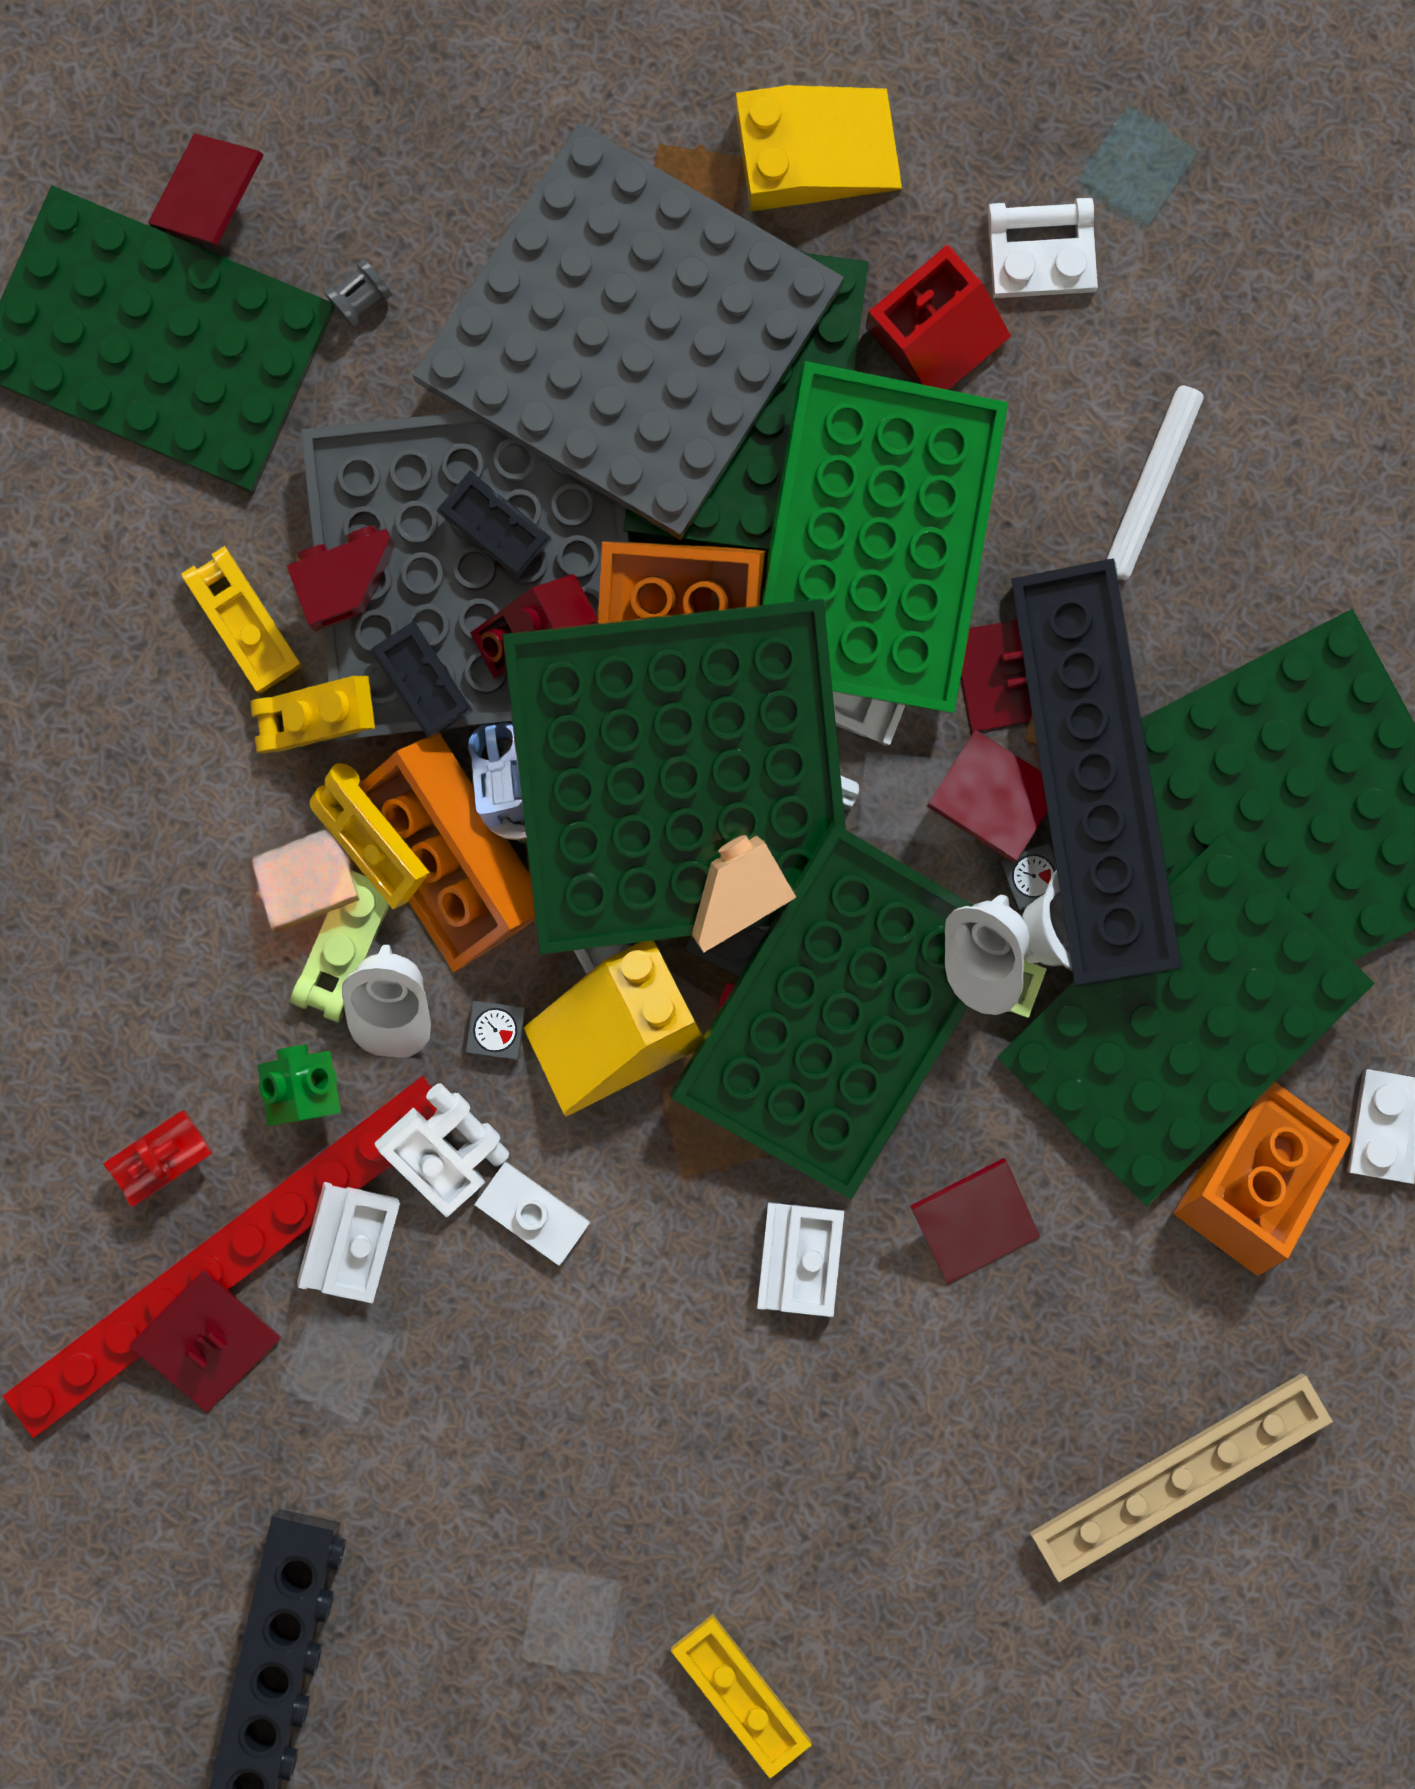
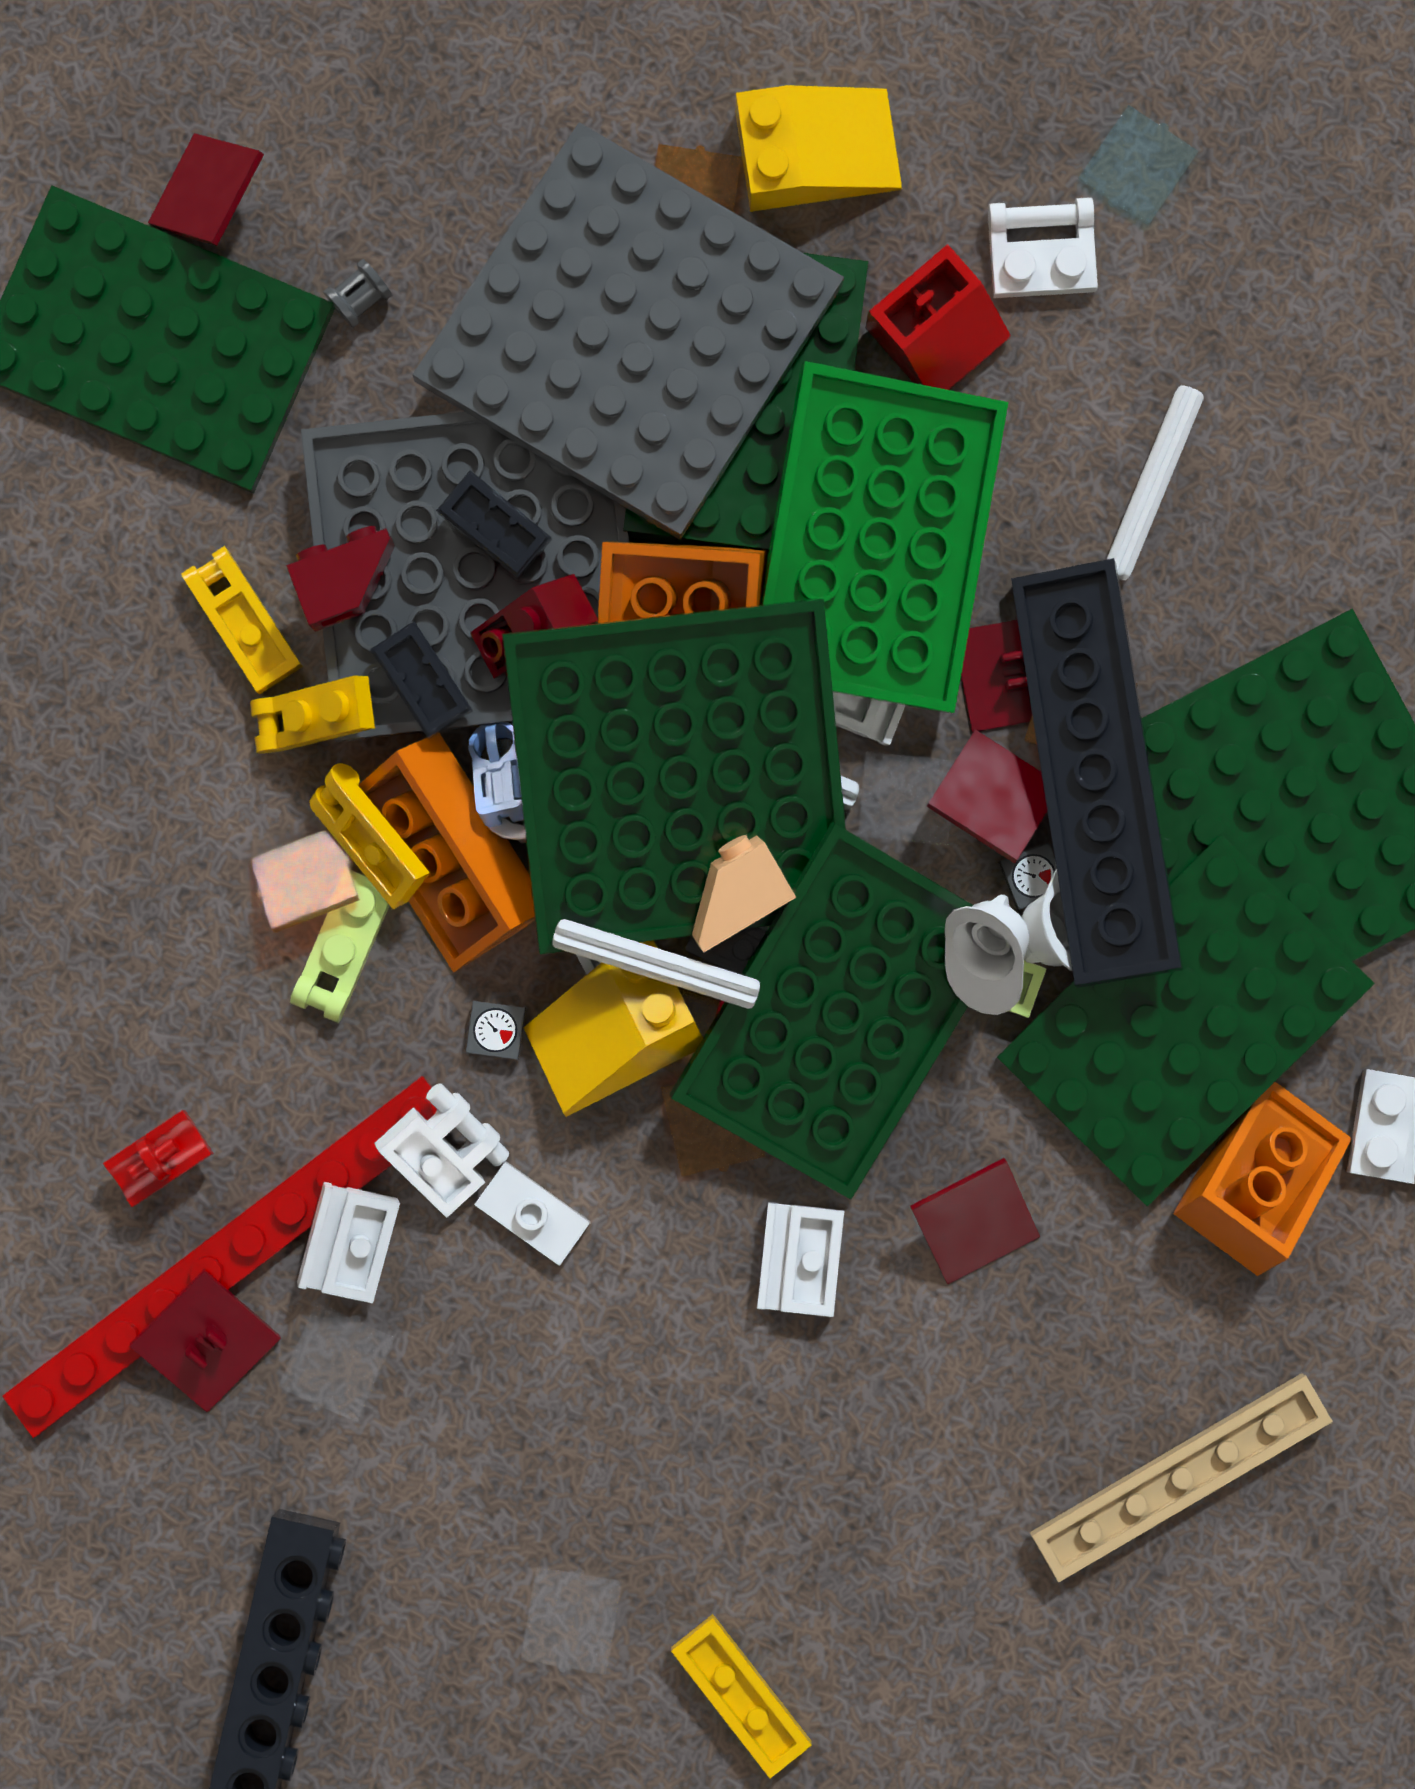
(298, 1086): green brick -> none
(387, 1005): white piece -> none
(656, 963): none -> white axle

